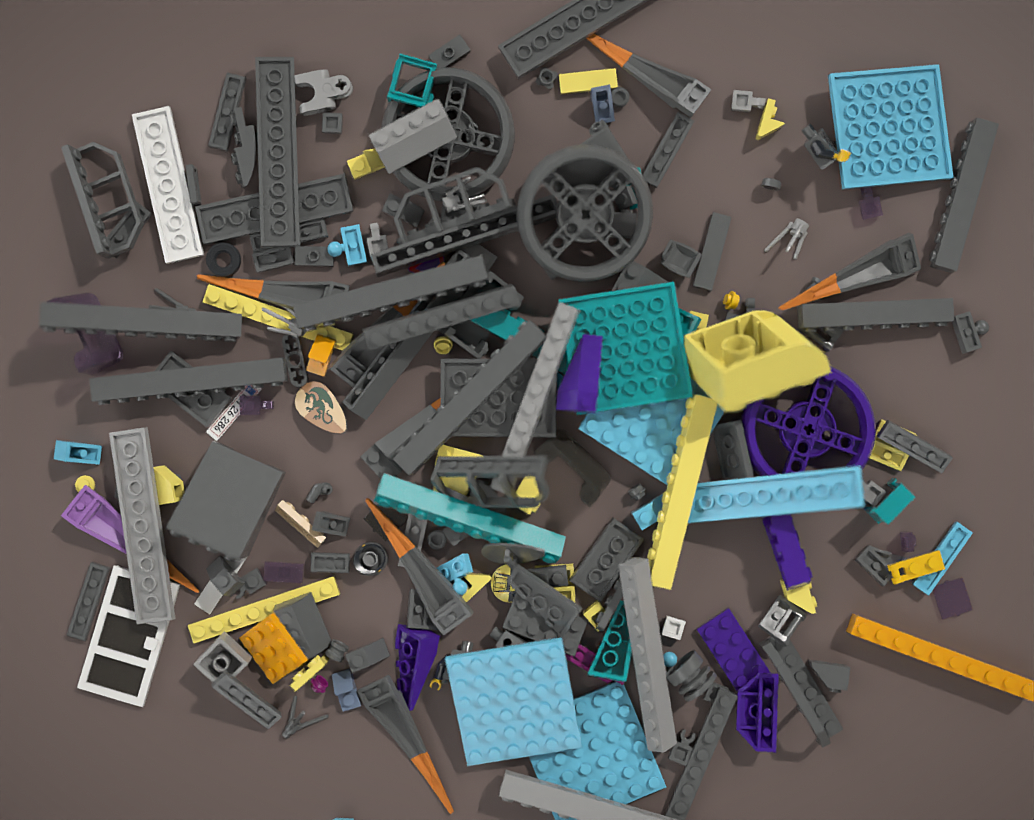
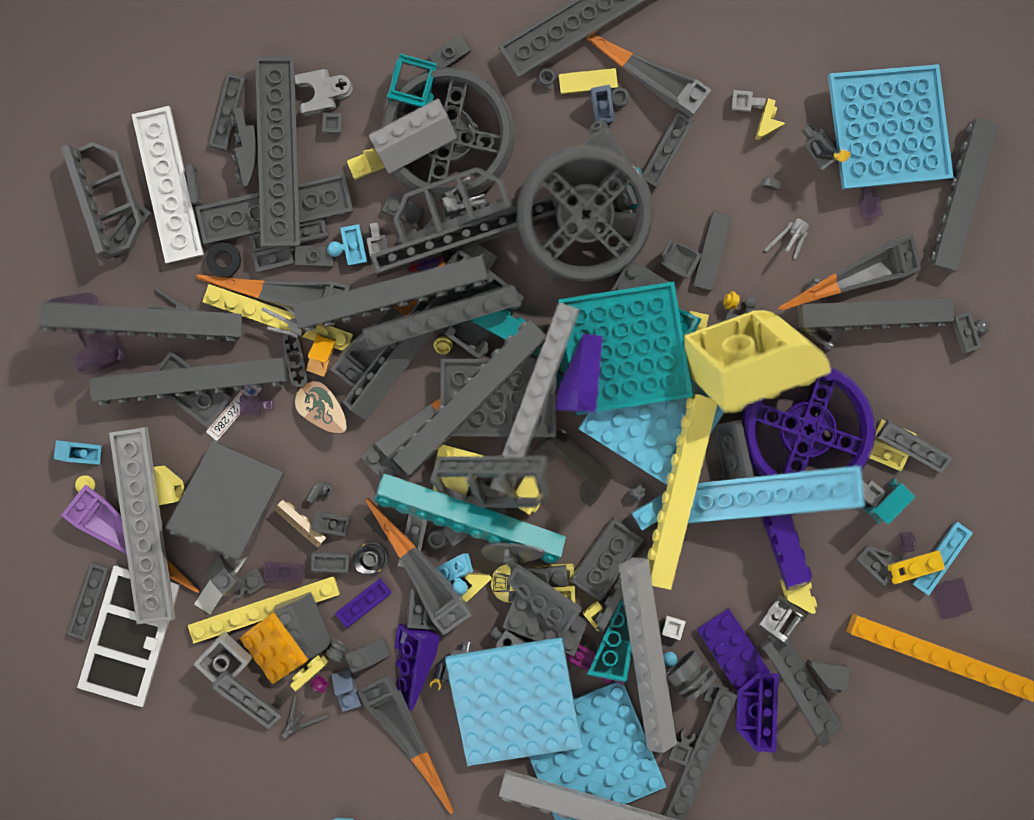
(363, 603): none -> dark purple tile

